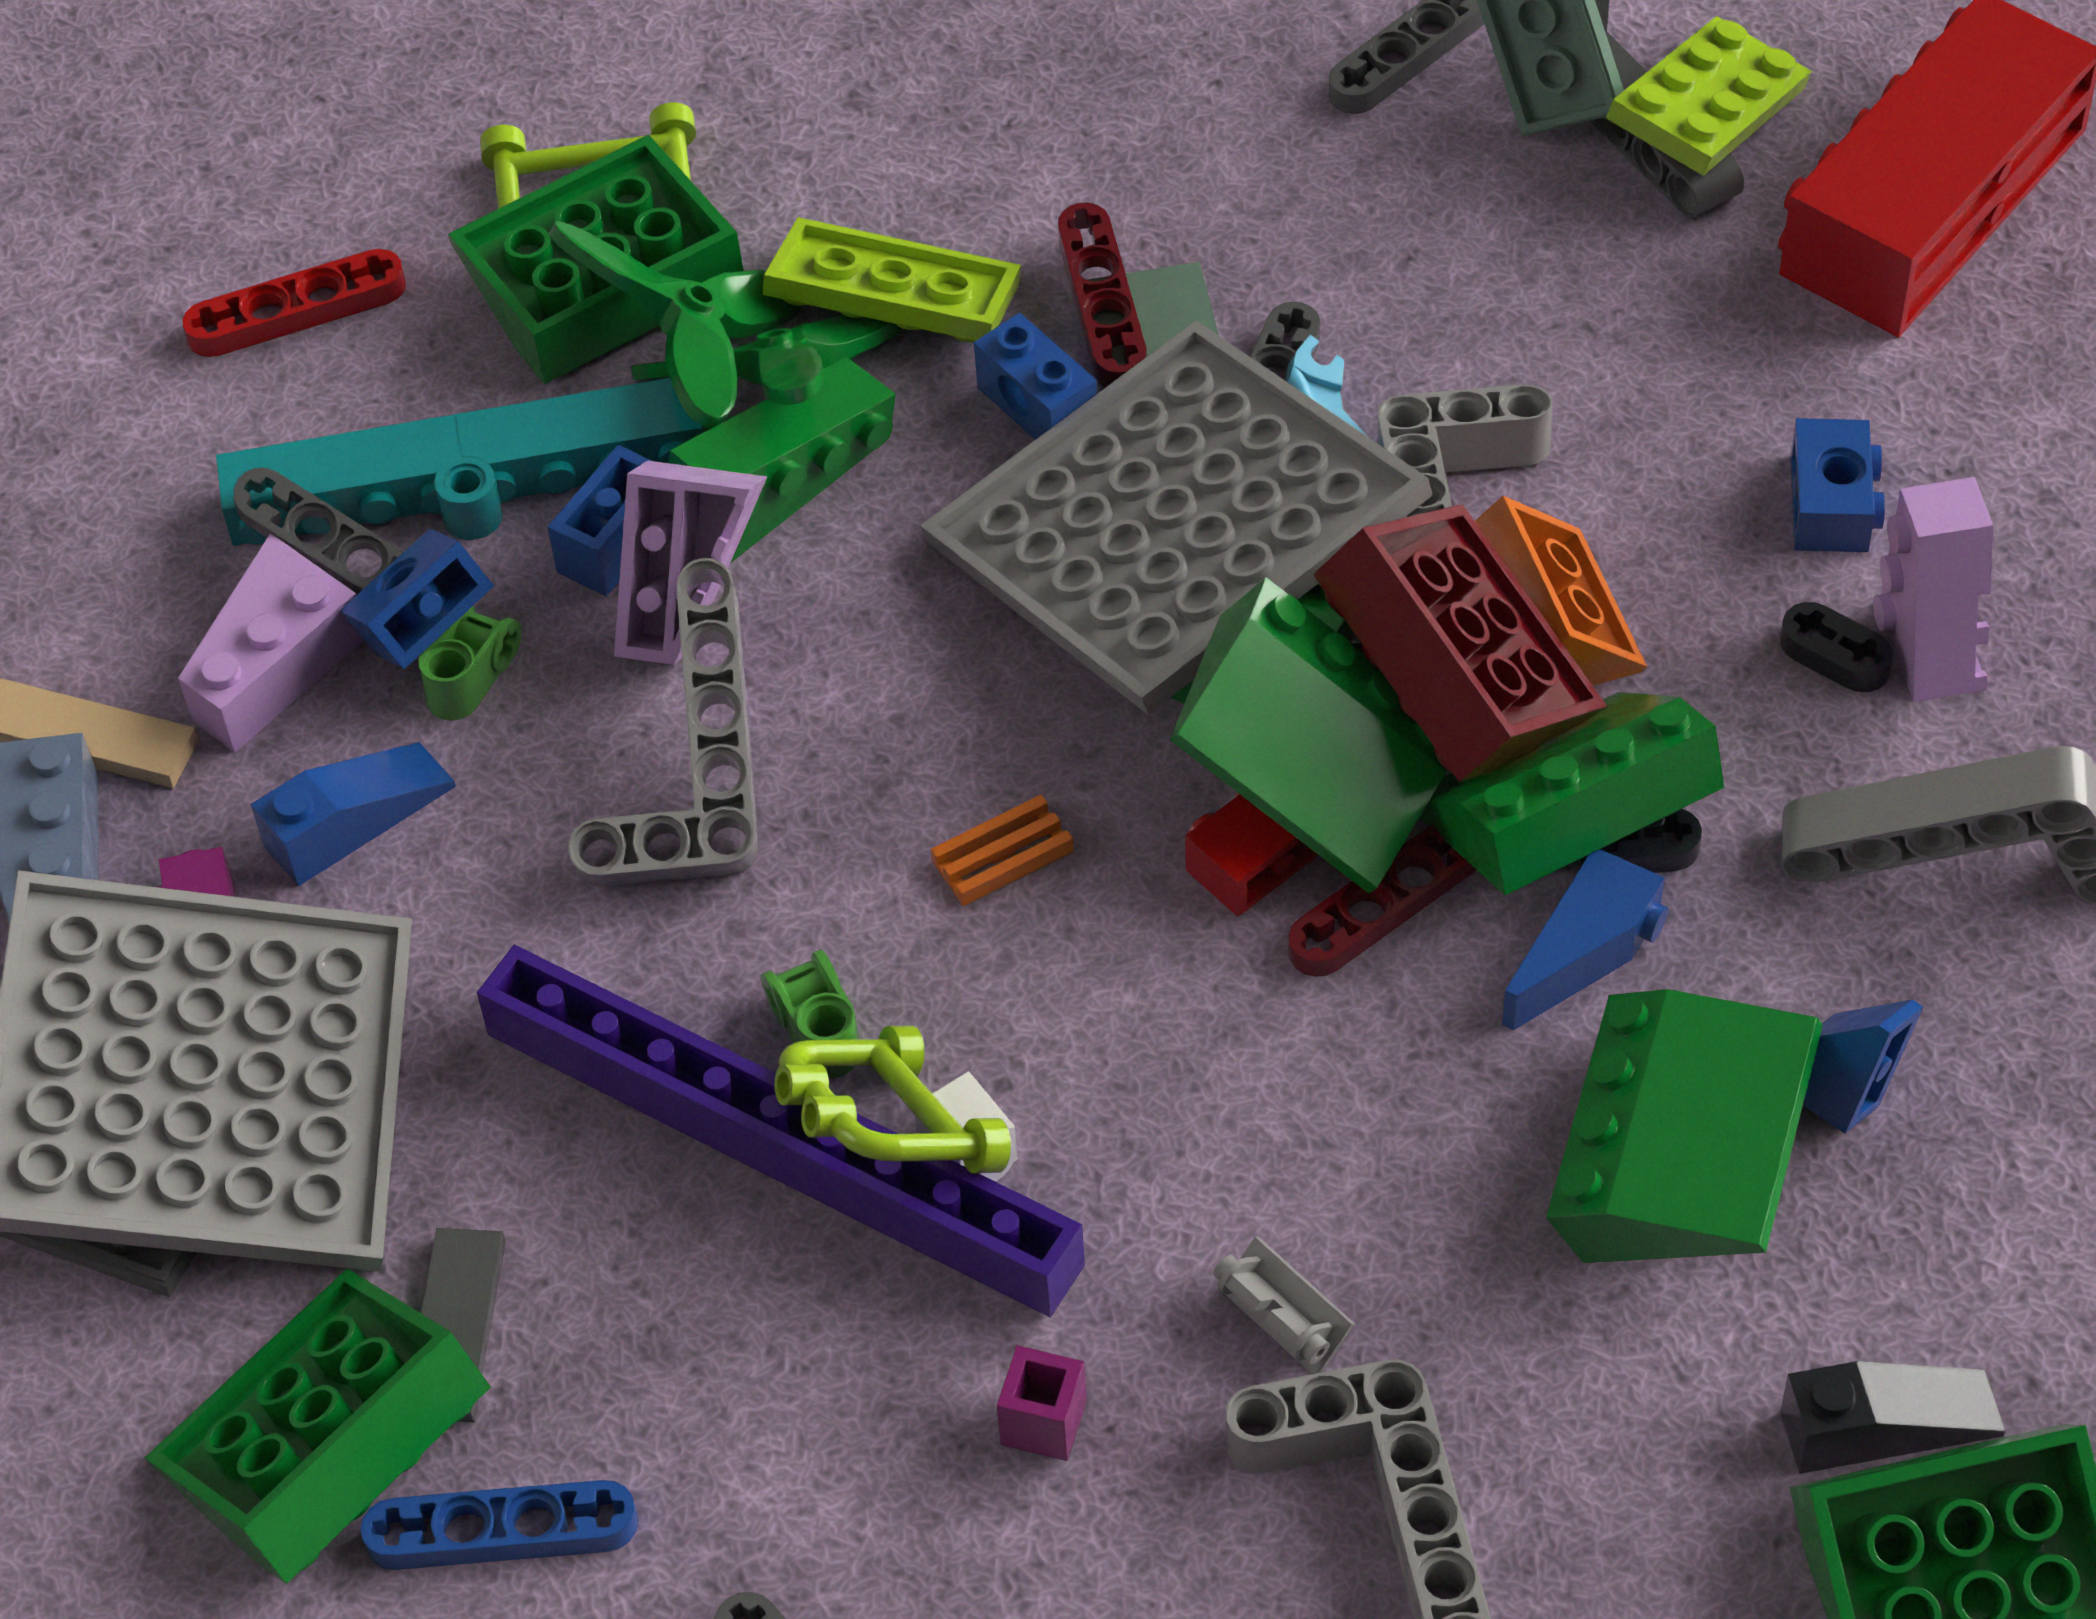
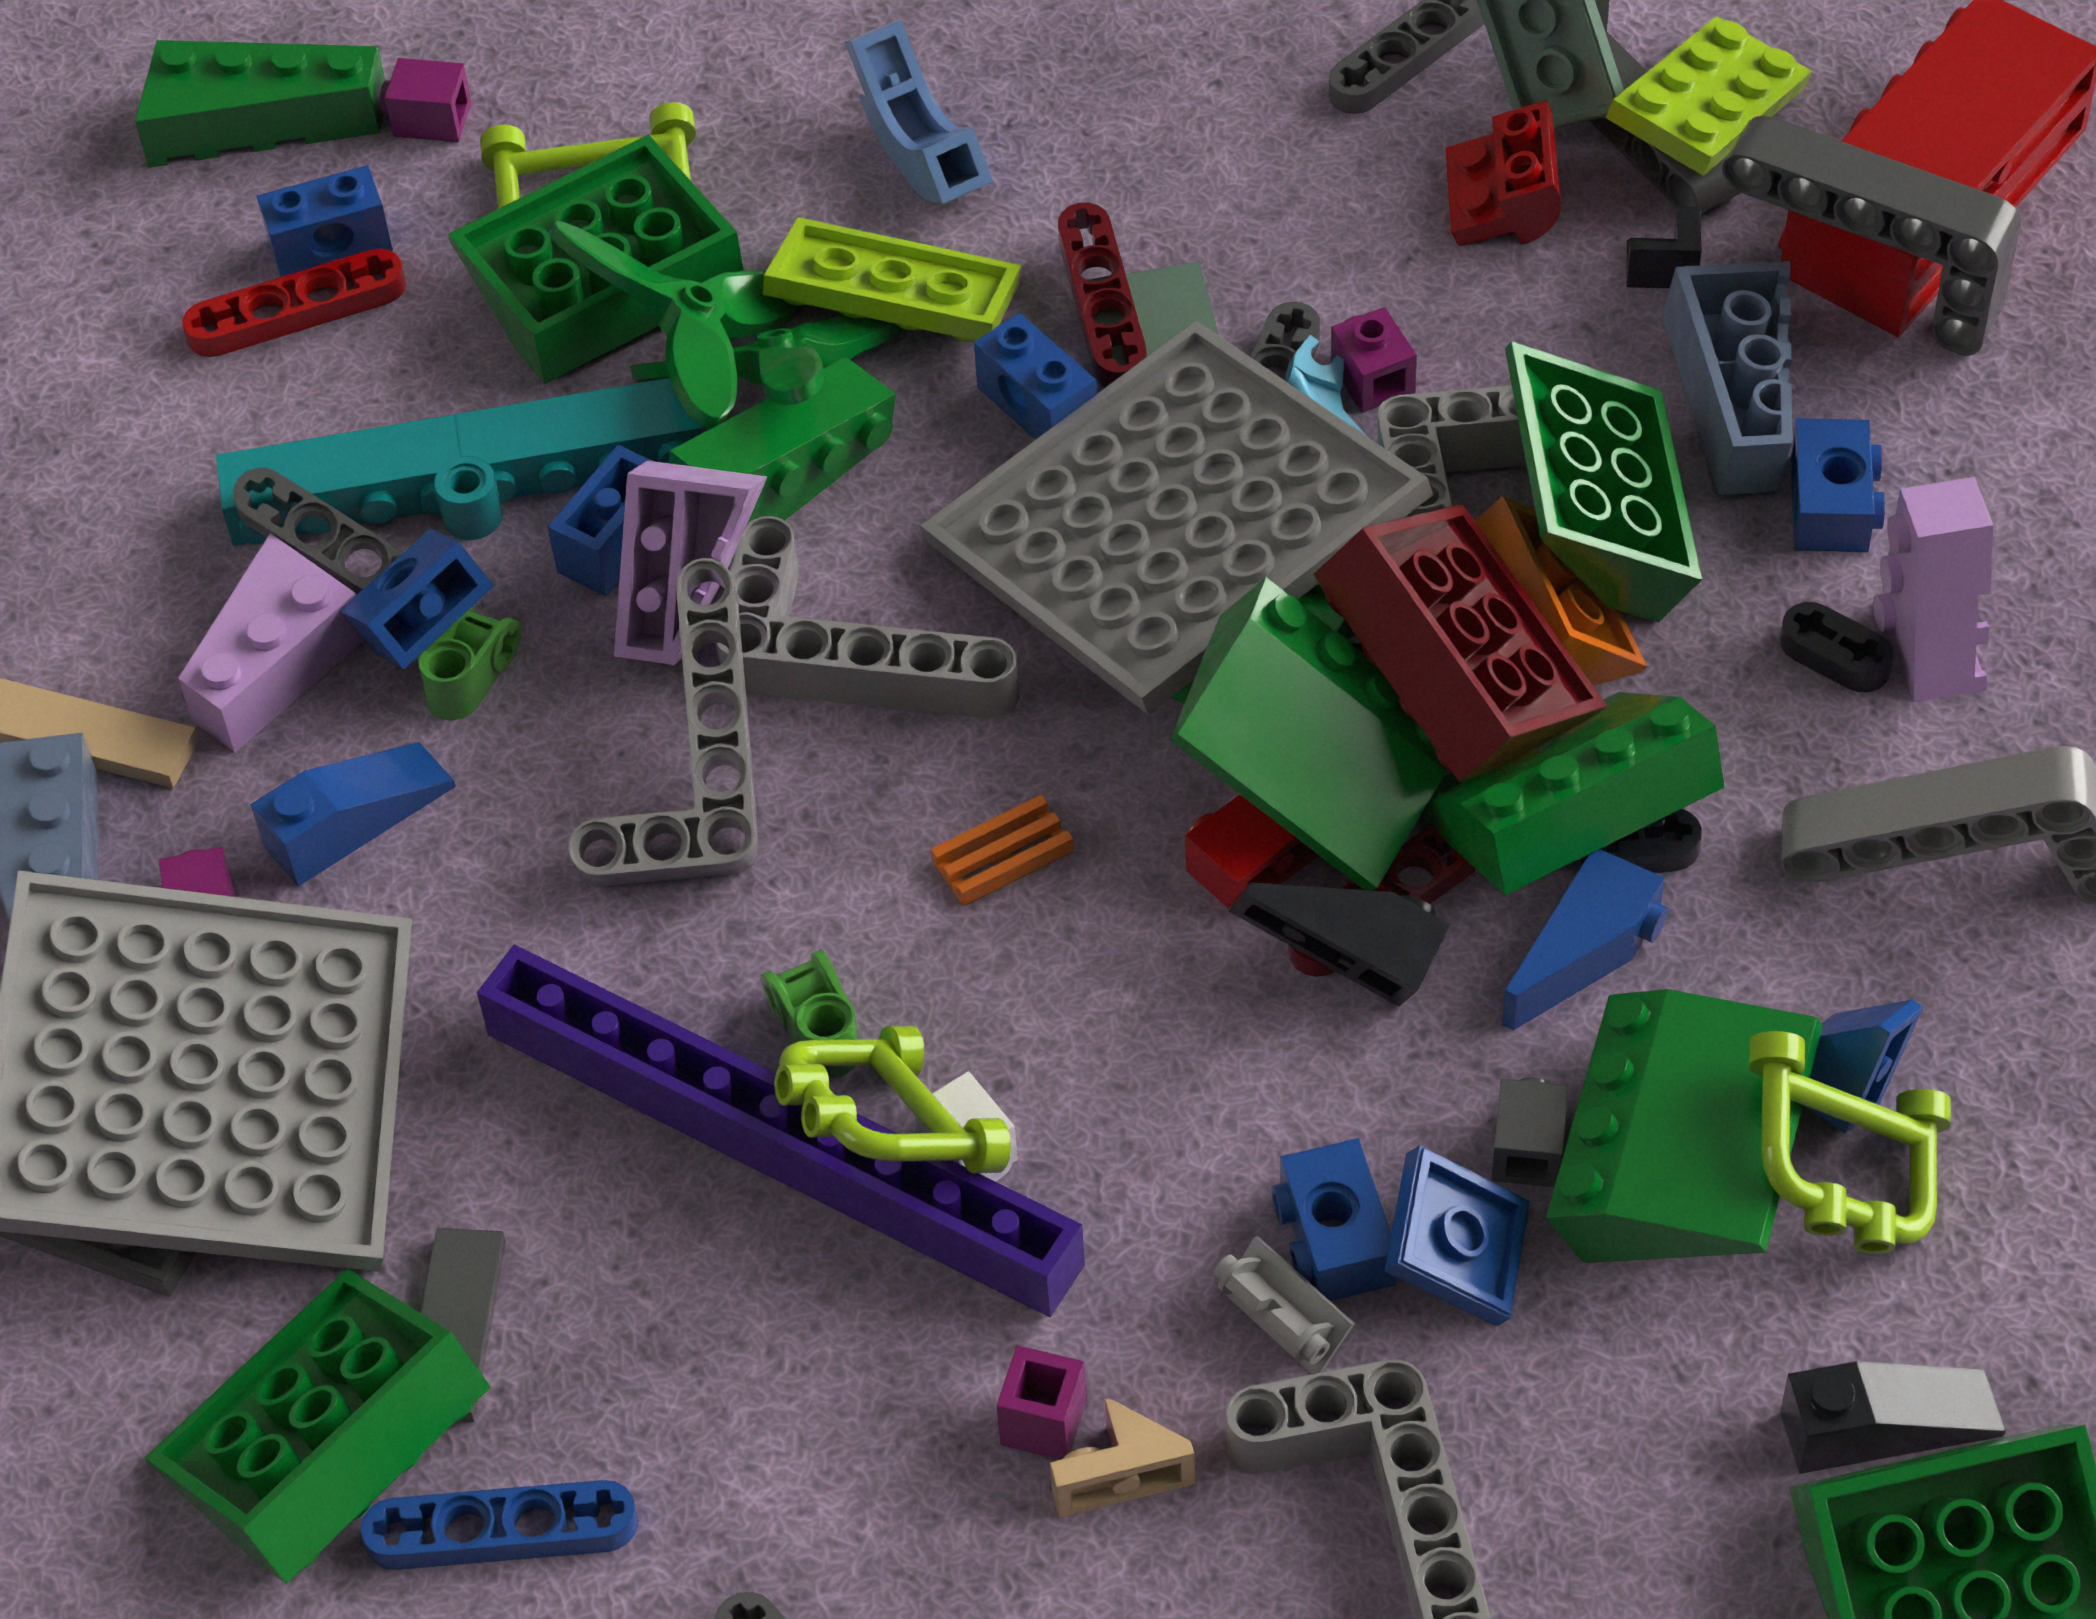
(255, 95): none -> green wedge
(324, 220): none -> blue brick
(426, 99): none -> magenta brick
(852, 659): none -> light grey beam
(914, 132): none -> medium blue arch
(1139, 1464): none -> tan slope
(1338, 1186): none -> blue brick
(1361, 934): none -> black slope
(1375, 358): none -> magenta brick
(1457, 1236): none -> blue tile
(1506, 178): none -> red brick
(1529, 1132): none -> dark grey brick
(1605, 481): none -> green slope
(1654, 260): none -> black panel
(1734, 366): none -> sand blue wedge
(1826, 1208): none -> lime bar
(1895, 206): none -> dark grey beam

